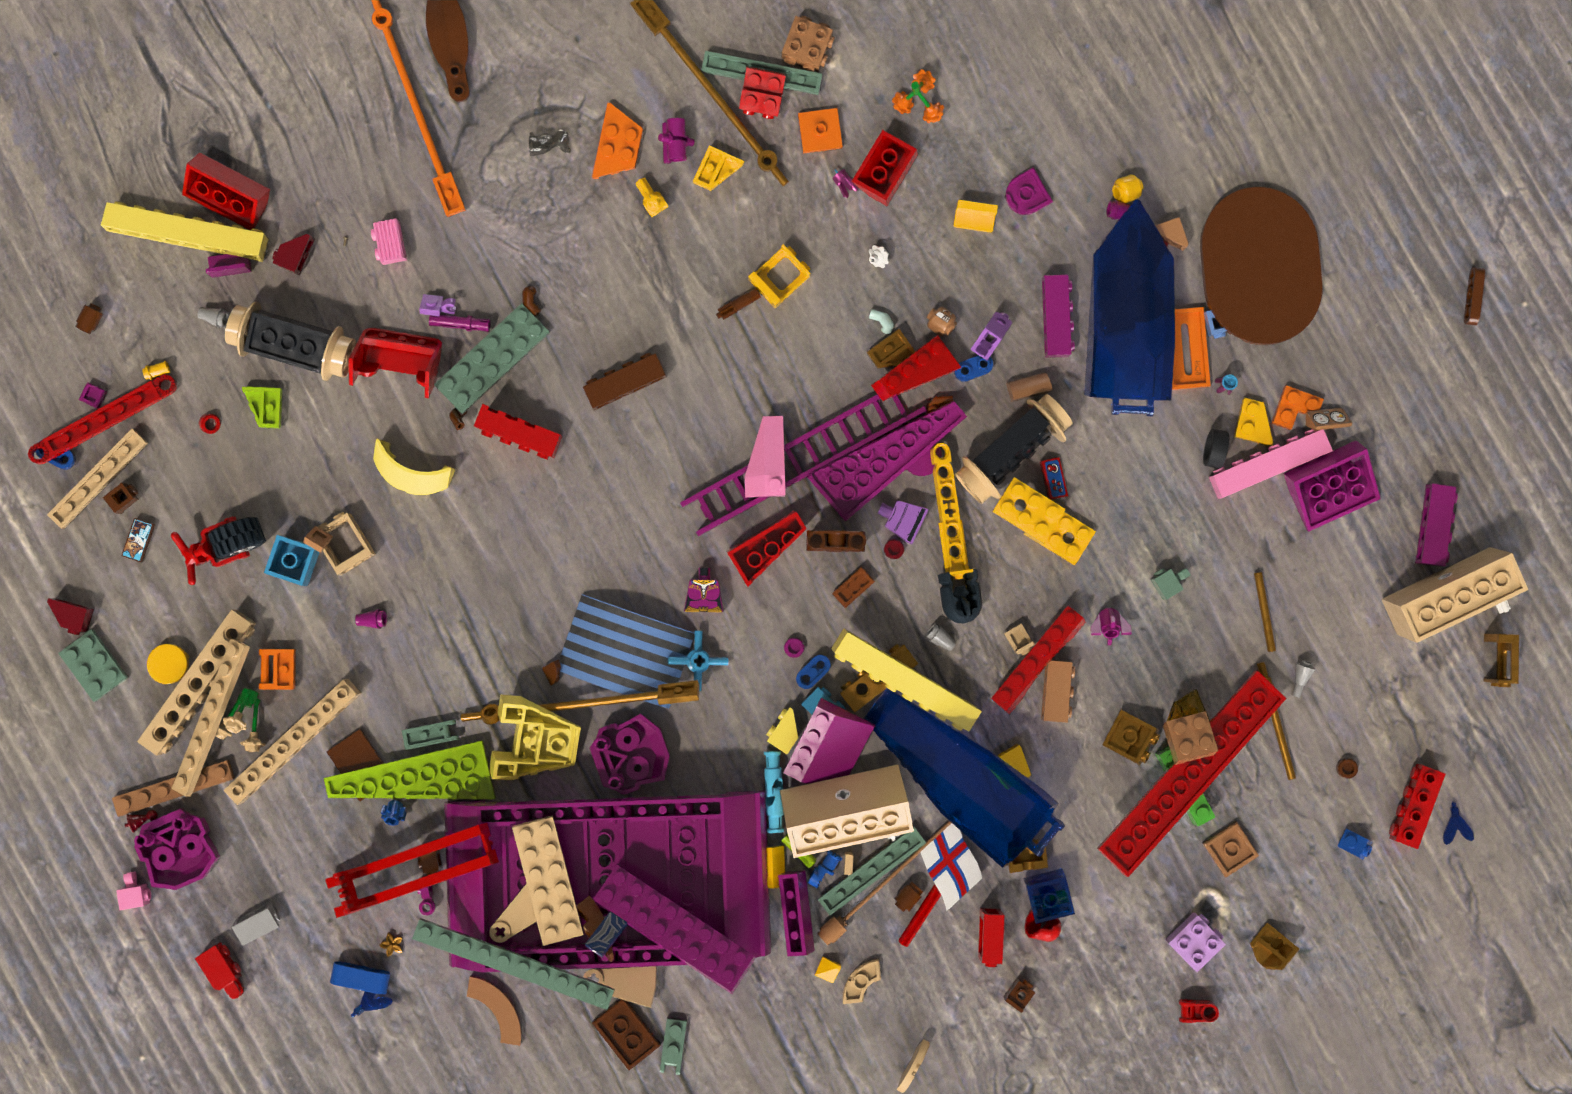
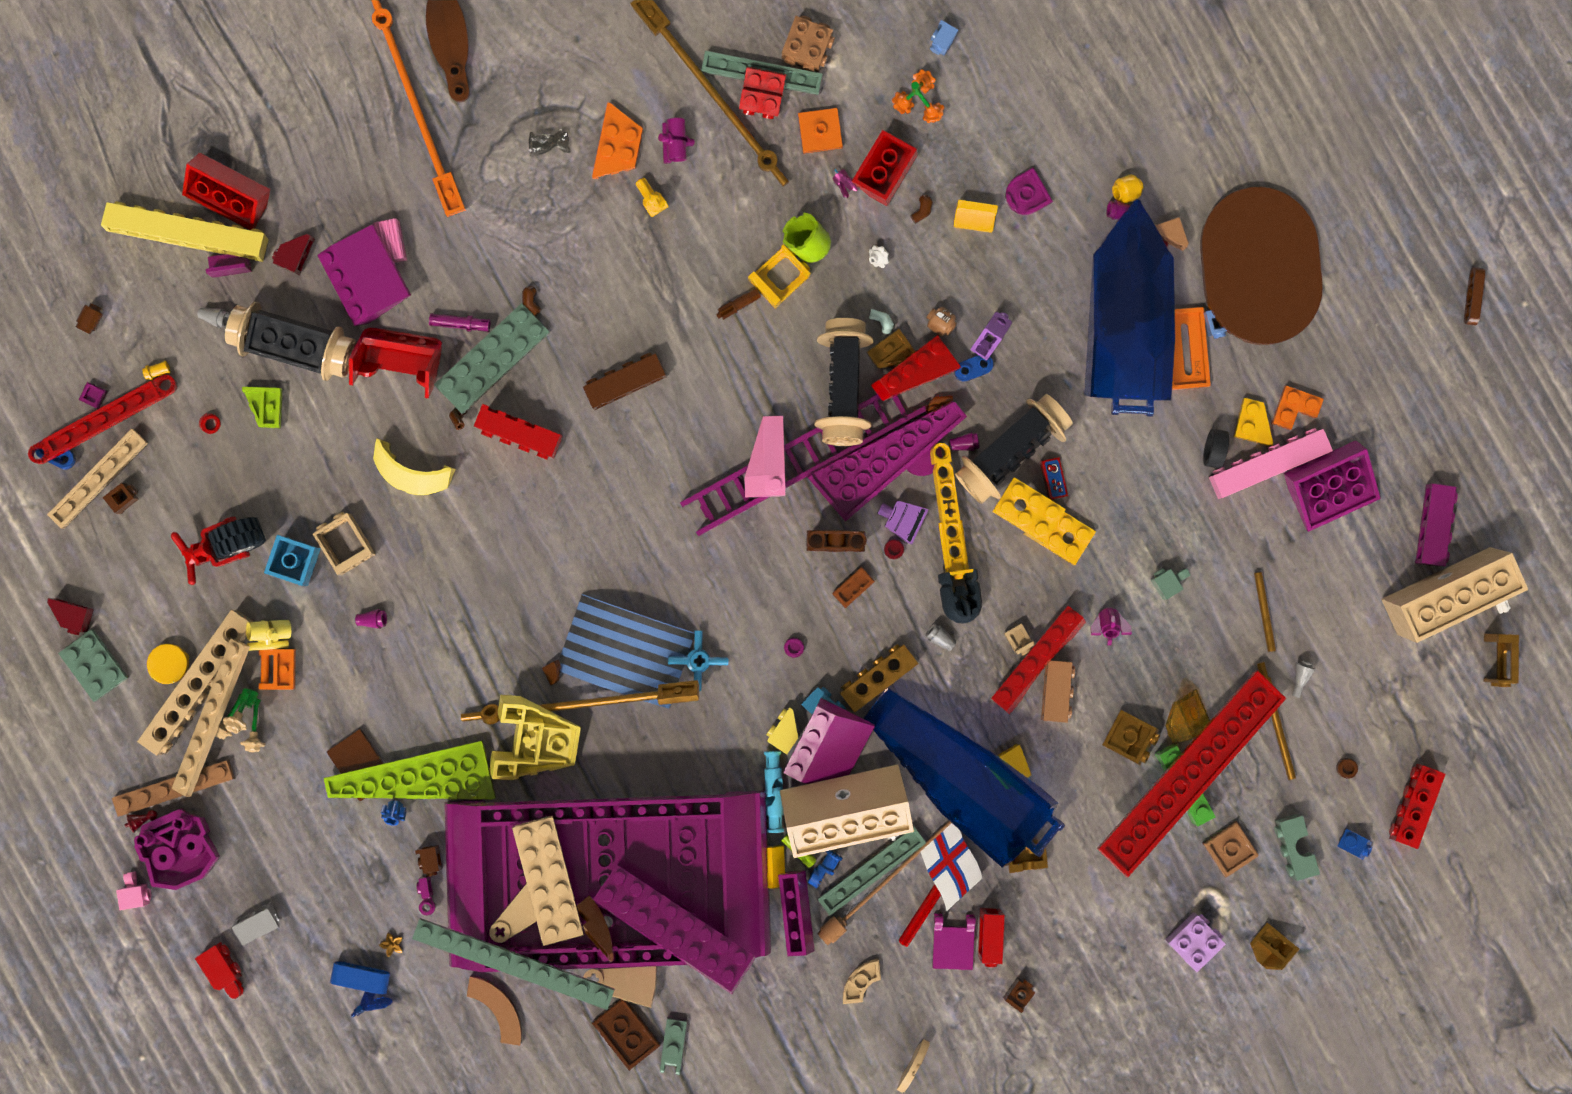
(138, 540): tile -> none
(268, 634): none -> light yellow pin
(292, 741): tan brick -> none
(317, 539): medium nougat plate -> none
(346, 877): red piece -> none
(364, 275): none -> magenta slope
(428, 734): sand green hinge -> none
(435, 305): medium lavender plate -> none
(606, 934): dark blue tile -> none
(645, 748): magenta brick -> none
(703, 594): torso -> none
(716, 168): yellow wing -> none
(762, 548): red wedge -> none
(806, 238): none -> lime cylinder
(813, 671): blue plate -> none
(827, 969): yellow slope -> none
(845, 339): none -> brick
(848, 863): tan tile -> none
(906, 680): light yellow brick -> none
(908, 897): reddish brown brick -> none
(925, 209): none -> reddish brown arm
(943, 38): none -> medium blue brick
(953, 945): none -> magenta flag
(966, 442): none -> magenta cone
(1029, 387): medium nougat brick -> none
(1048, 933): red hair -> none
(1049, 895): clear blue slope -> none
(1057, 316): magenta brick -> none
(1190, 738): medium nougat brick -> none
(1193, 1011): red piece -> none
(1228, 383): dark azure piece -> none
(1289, 831): none -> sand green arch
(1327, 419): slope -> none
(1454, 823): clear blue piece -> none

